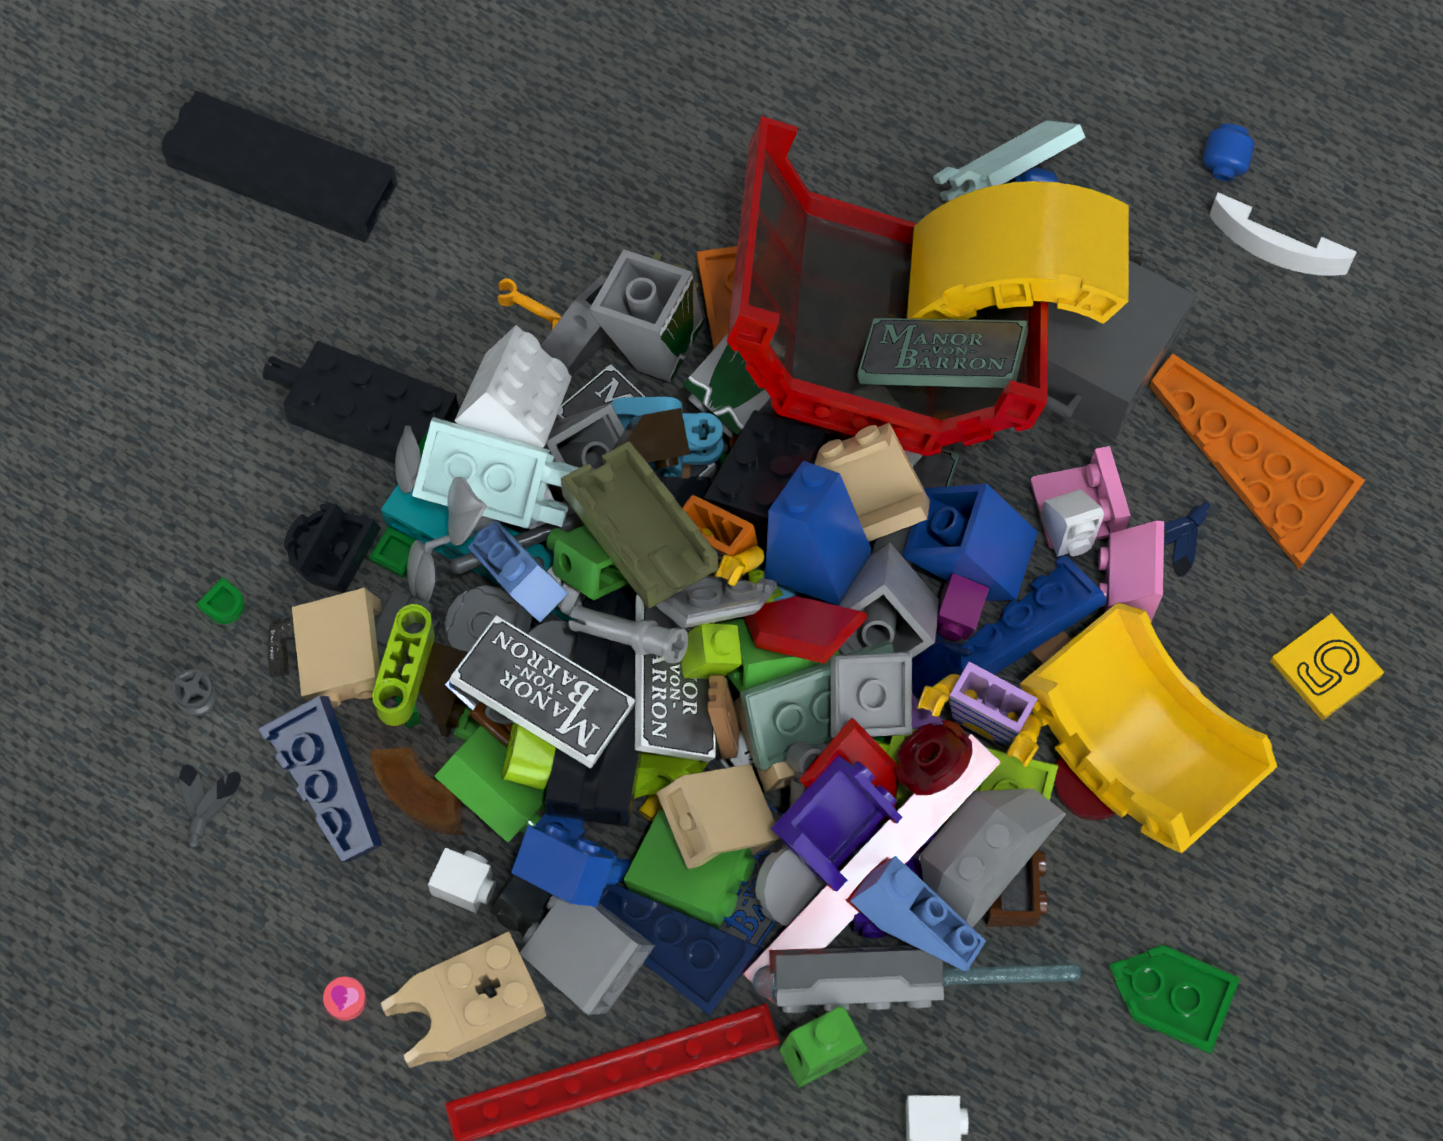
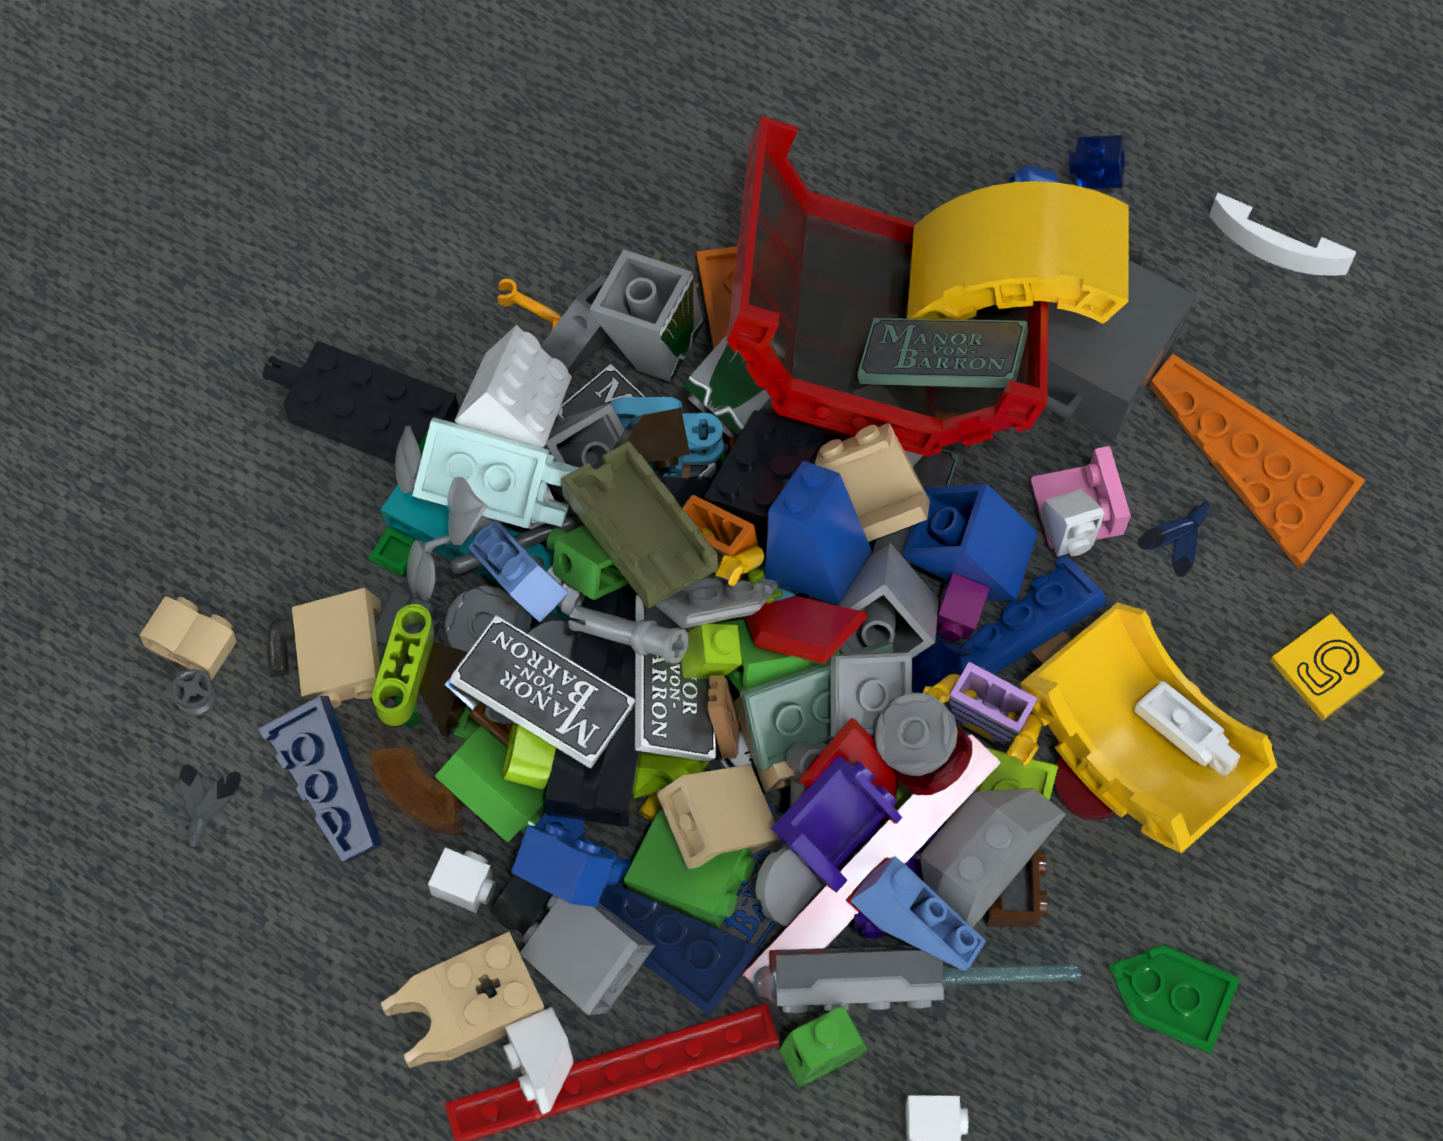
(189, 637): none -> tan brick
(222, 603): green tile -> none
(279, 166): black brick -> none
(329, 546): black slope -> none
(344, 998): coral tile -> none
(542, 1054): none -> white slope
(916, 734): none -> light grey tile
(1010, 158): light aqua tile -> none
(1098, 162): none -> clear blue brick
(1134, 567): bright pink slope -> none
(1187, 728): none -> white hinge
(1228, 152): blue head -> none

